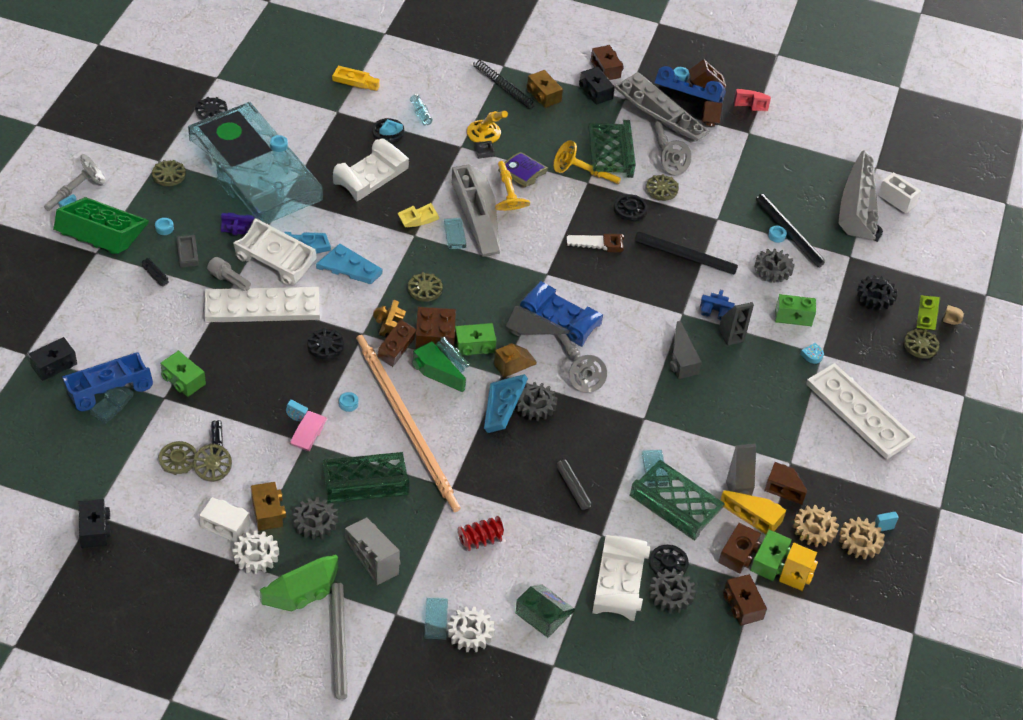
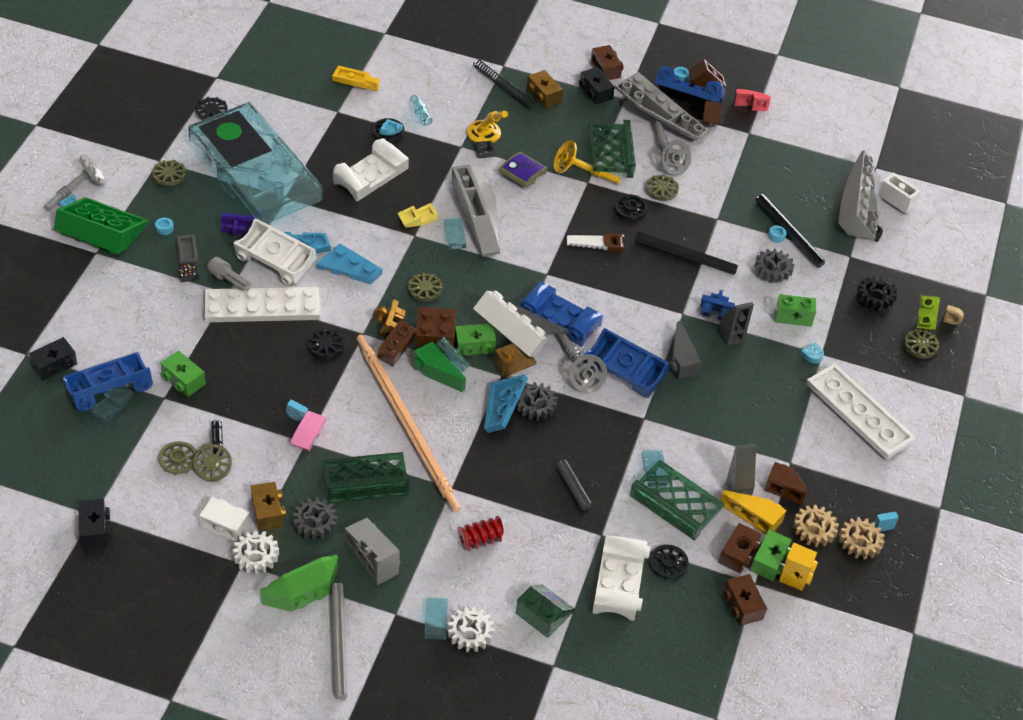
(155, 272): black axle -> none
(188, 272): none -> black tile
(278, 143): medium azure tile -> none
(348, 401): medium azure tile -> none
(511, 201): yellow dish -> none
(511, 323): none -> white brick
(629, 362): none -> blue piece
(672, 590): dark grey gear -> none

